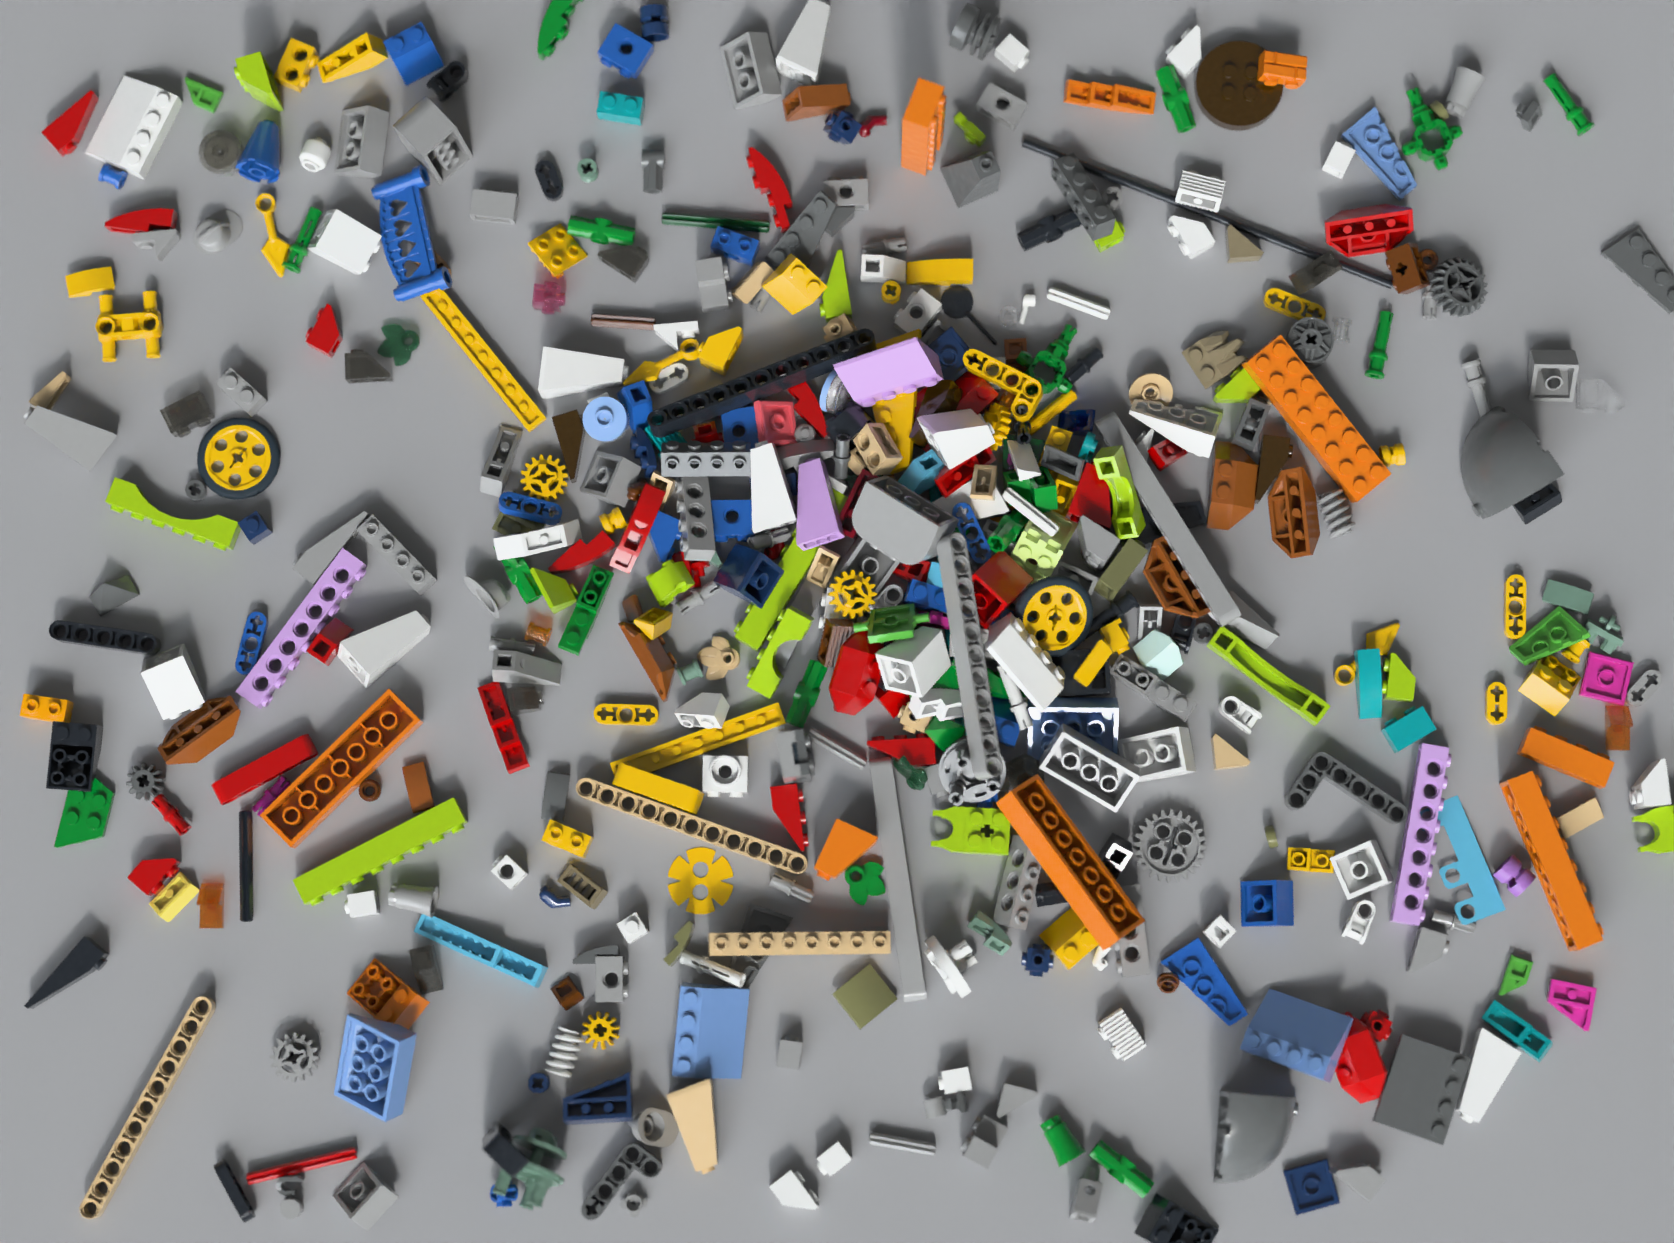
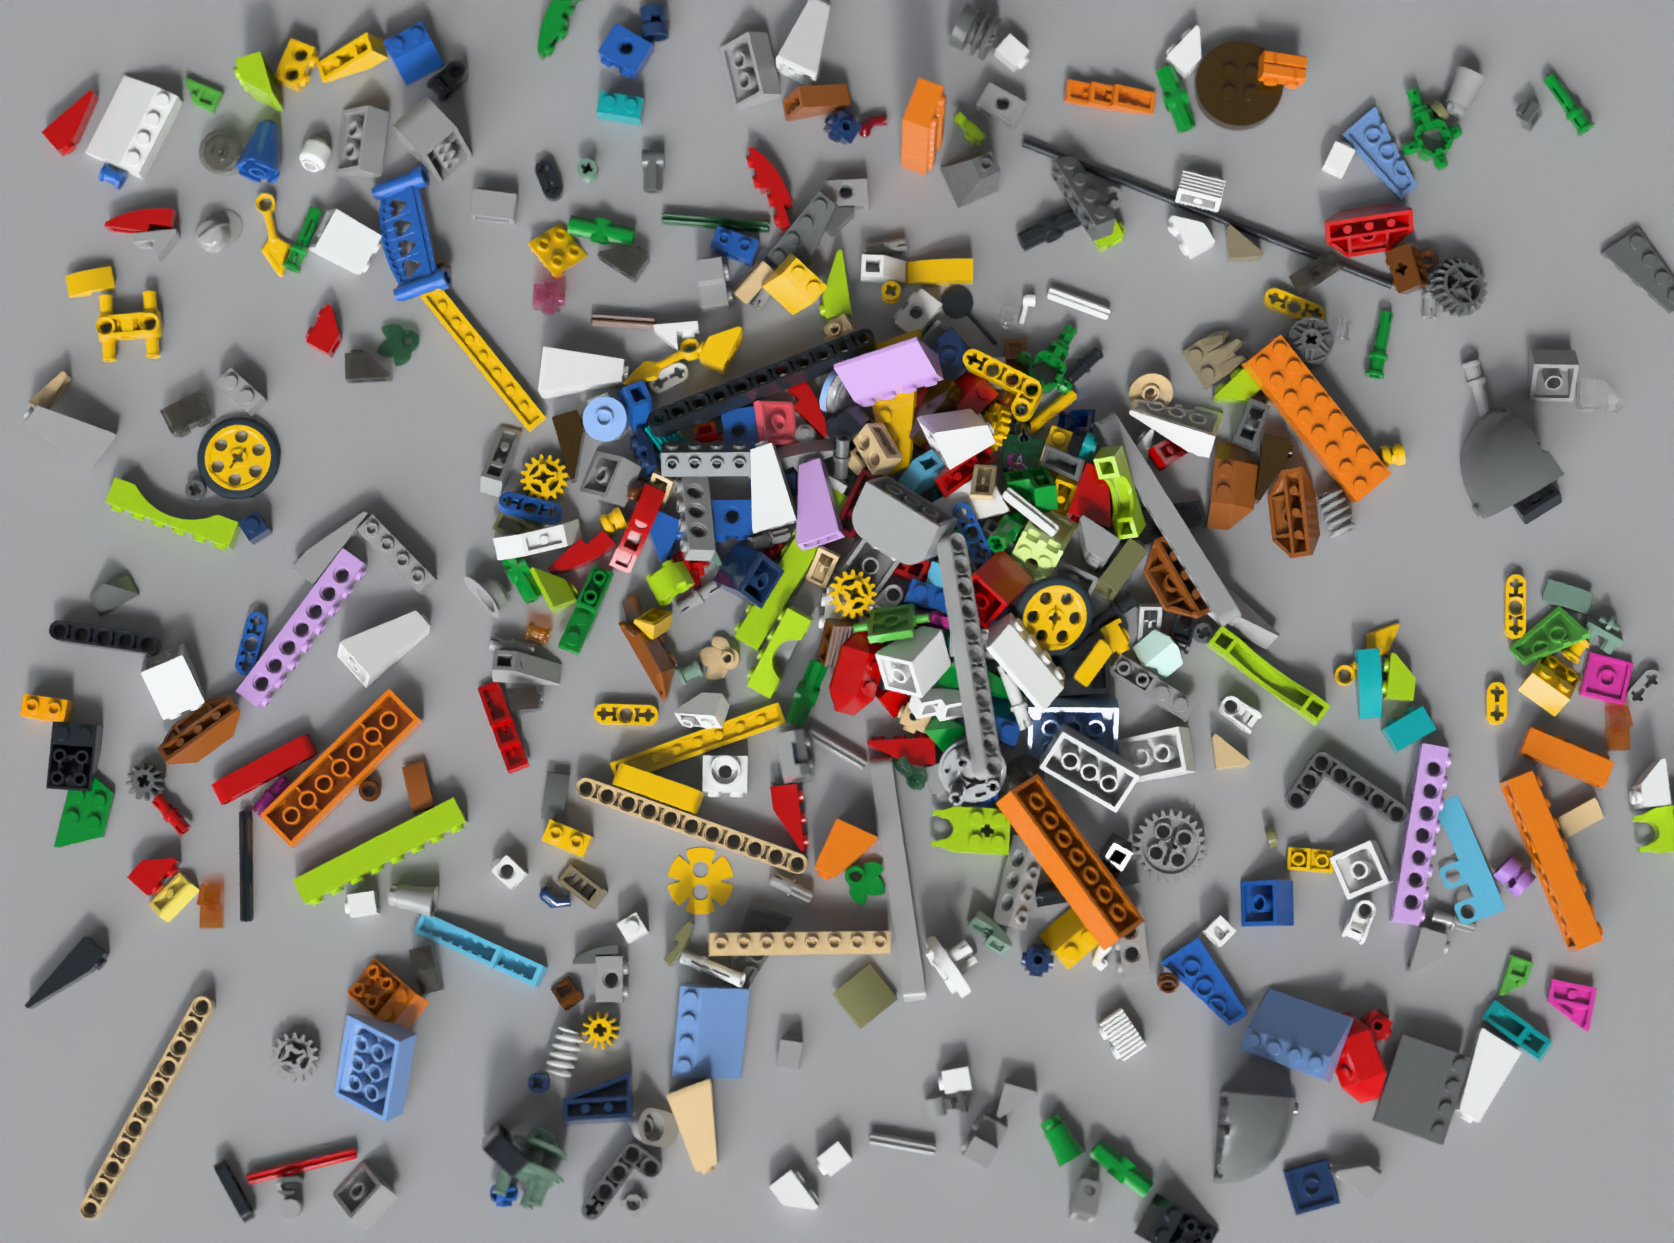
(327, 642): red slope -> none
(1023, 460): white slope -> none

